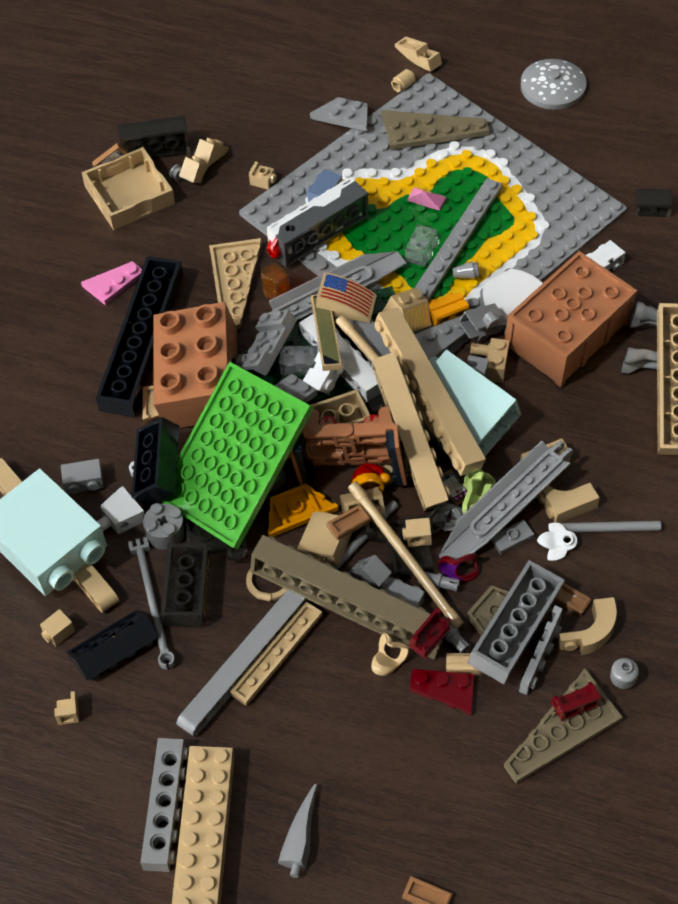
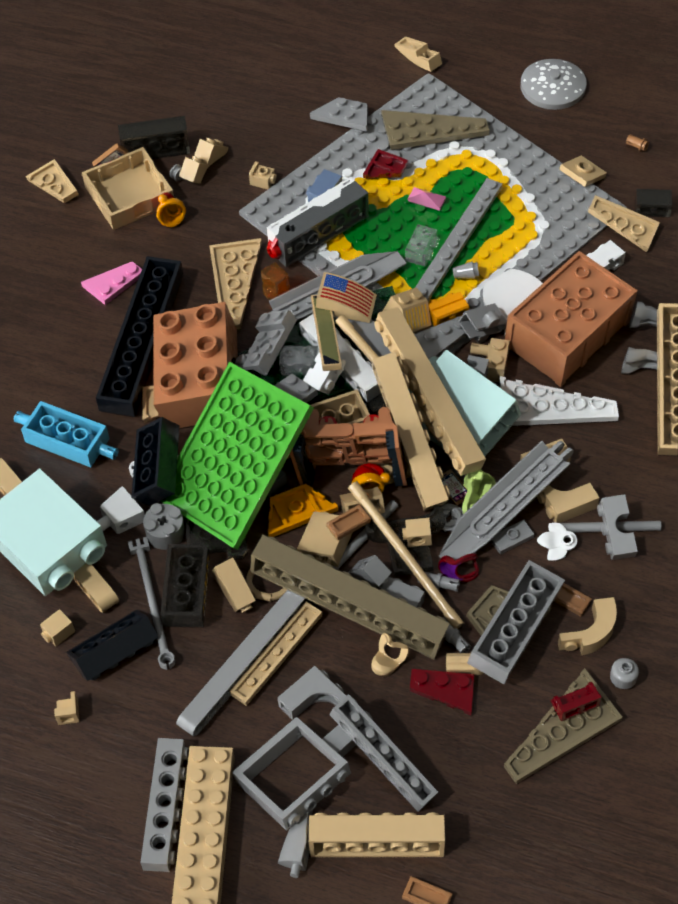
(53, 181): none -> tan wing
(66, 434): none -> medium azure brick
(82, 476): light grey brick -> none
(170, 210): none -> light orange piece
(233, 585): none -> tan slope
(273, 749): none -> light grey window
(315, 688): none -> light grey arch
(376, 835): none -> tan brick
(383, 753): none -> light grey brick
(385, 165): none -> dark red wing
(403, 80): tan brick -> none
(430, 633): dark red hinge -> none
(544, 647): light grey wing -> none
(553, 406): none -> white wing
(585, 176): none -> tan piece
(619, 544): none -> light grey arch
(626, 222): none -> tan wing
(641, 144): none -> medium nougat pin

